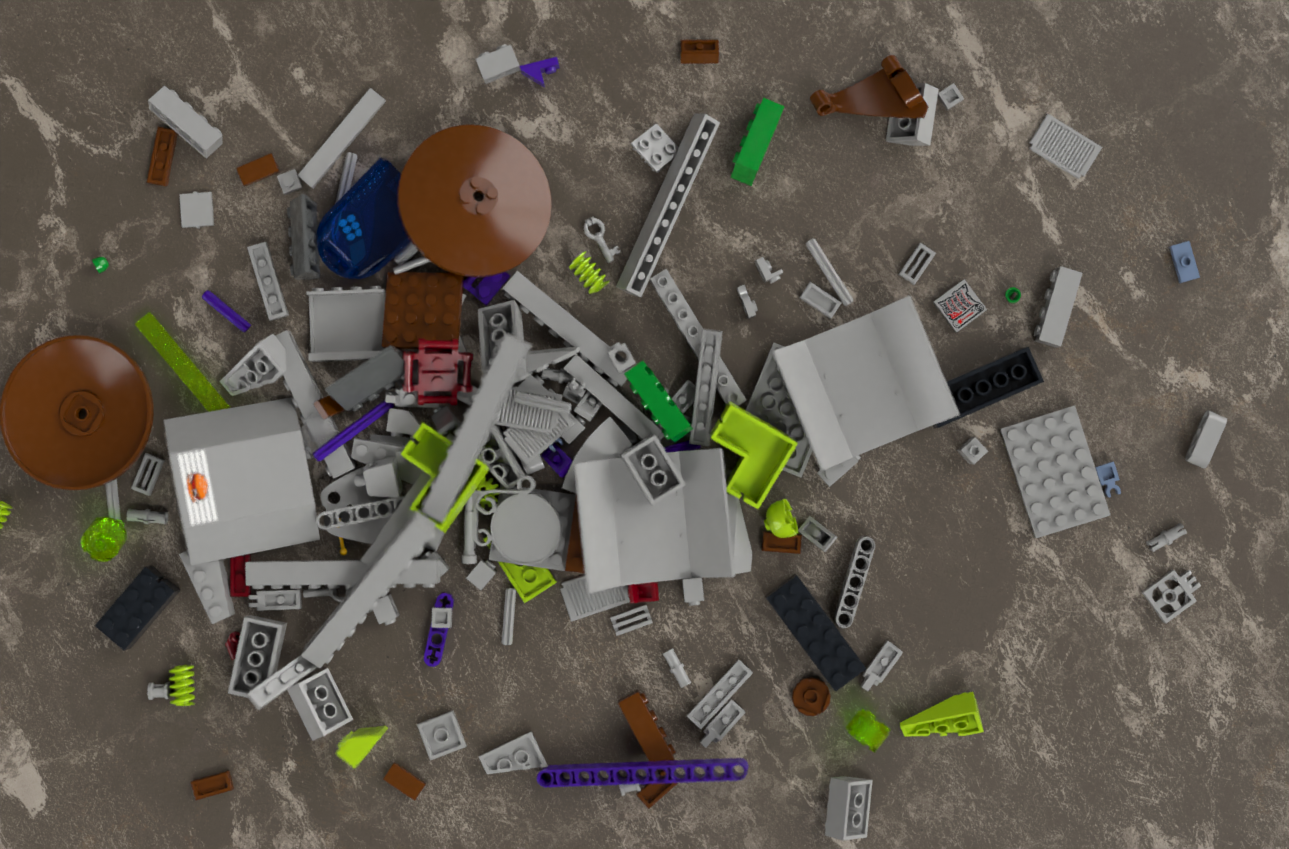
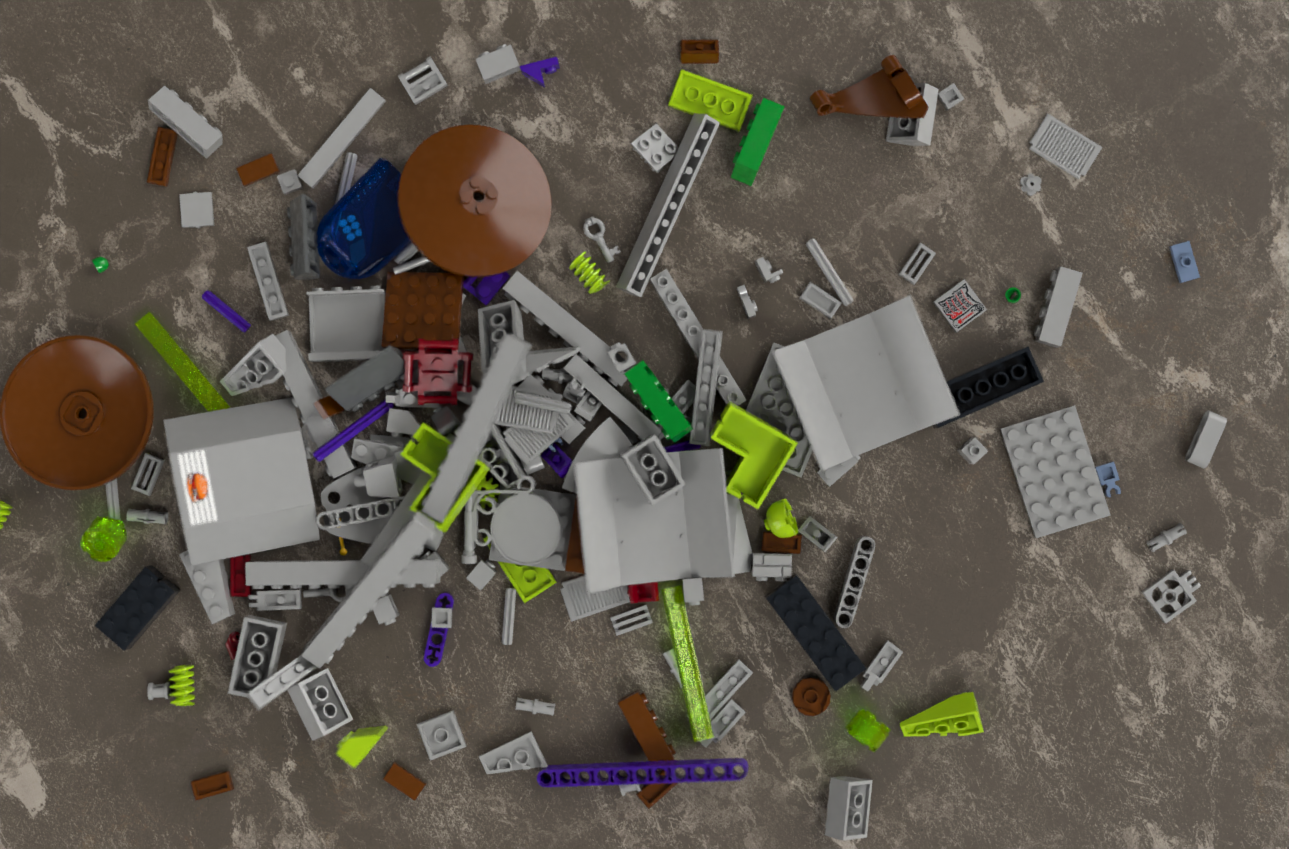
(426, 85): none -> light grey plate
(535, 706): none -> light grey pin
(687, 663): none -> clear neon green tile
(705, 96): none -> lime tile
(771, 565): none -> light grey brick
(1026, 187): none -> light grey plant

